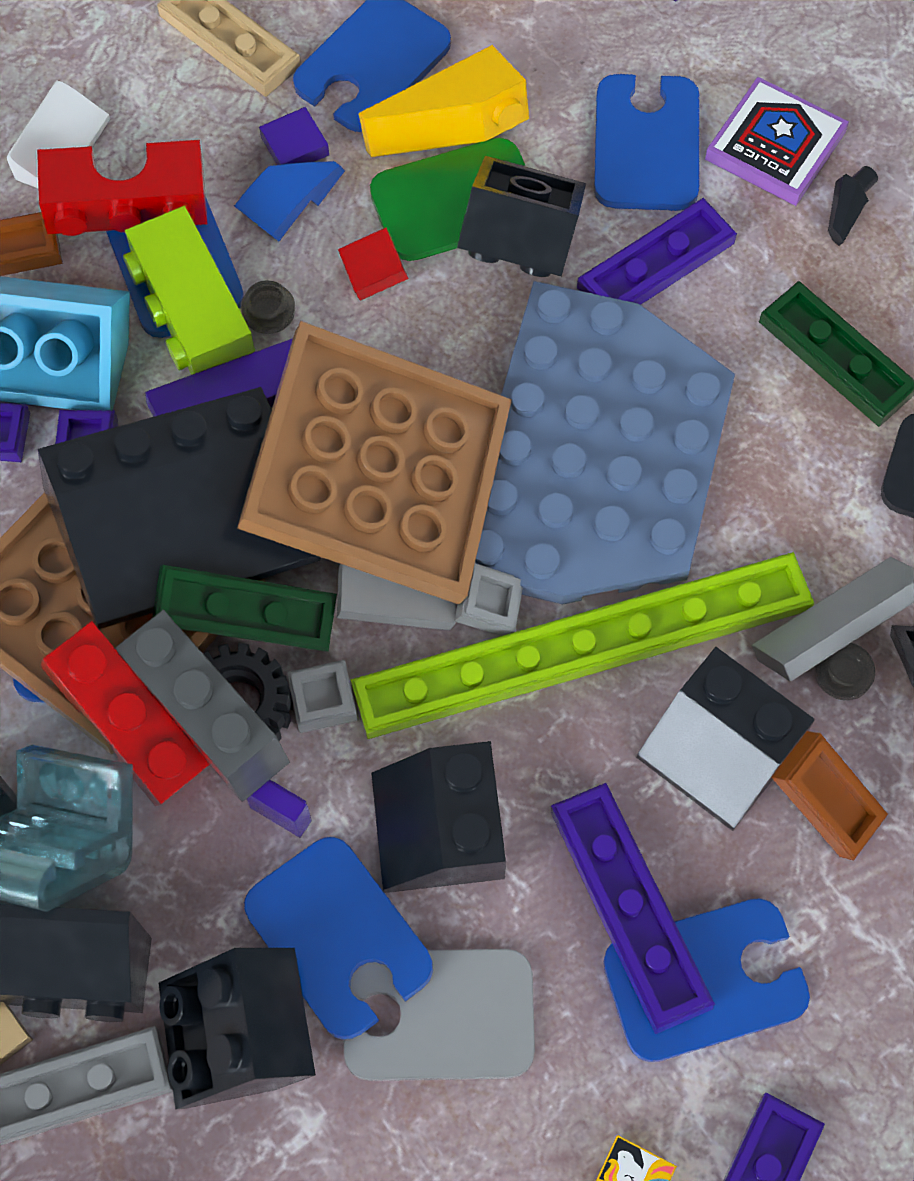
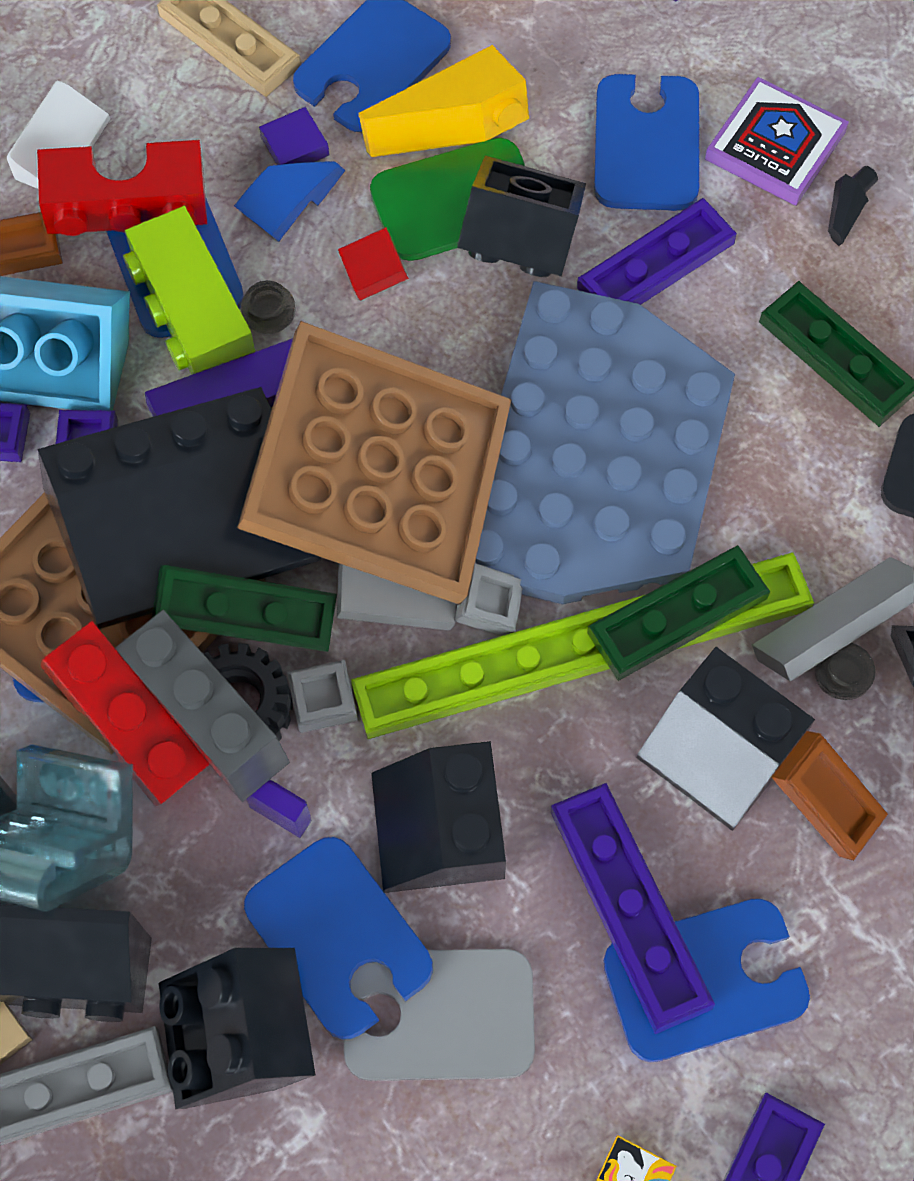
(678, 612): none -> dark green tile

